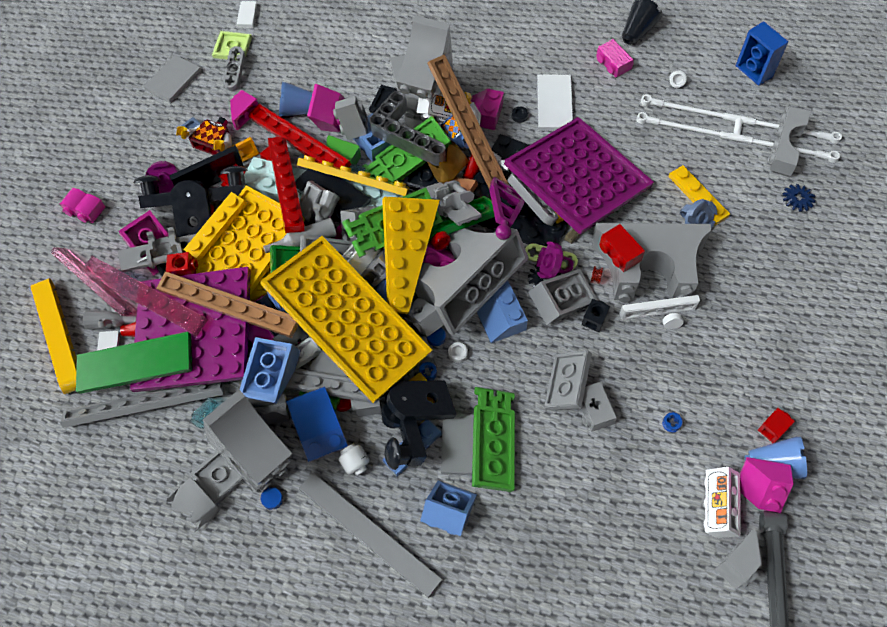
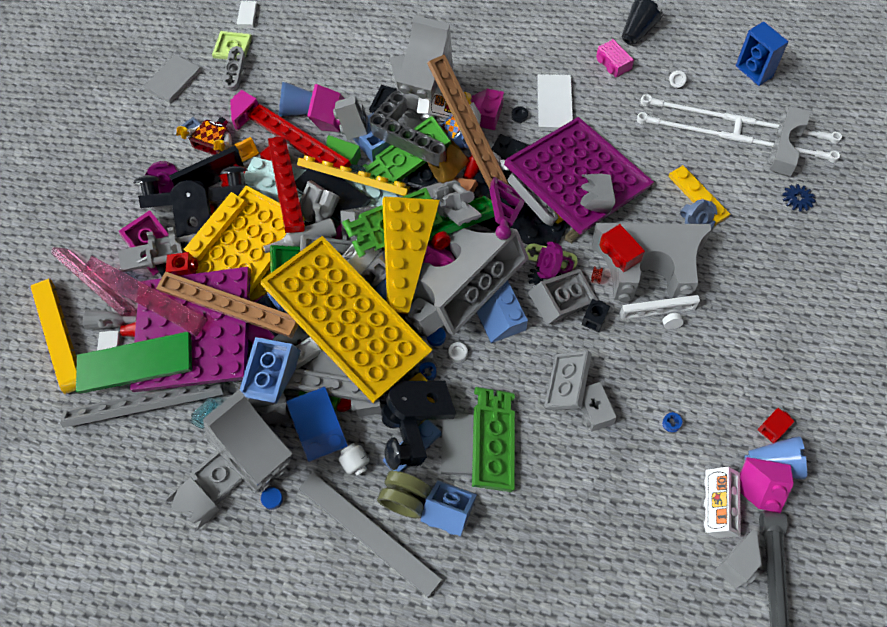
(82, 205): dark pink brick -> none
(404, 494): none -> olive wheel
(600, 194): none -> light grey piece

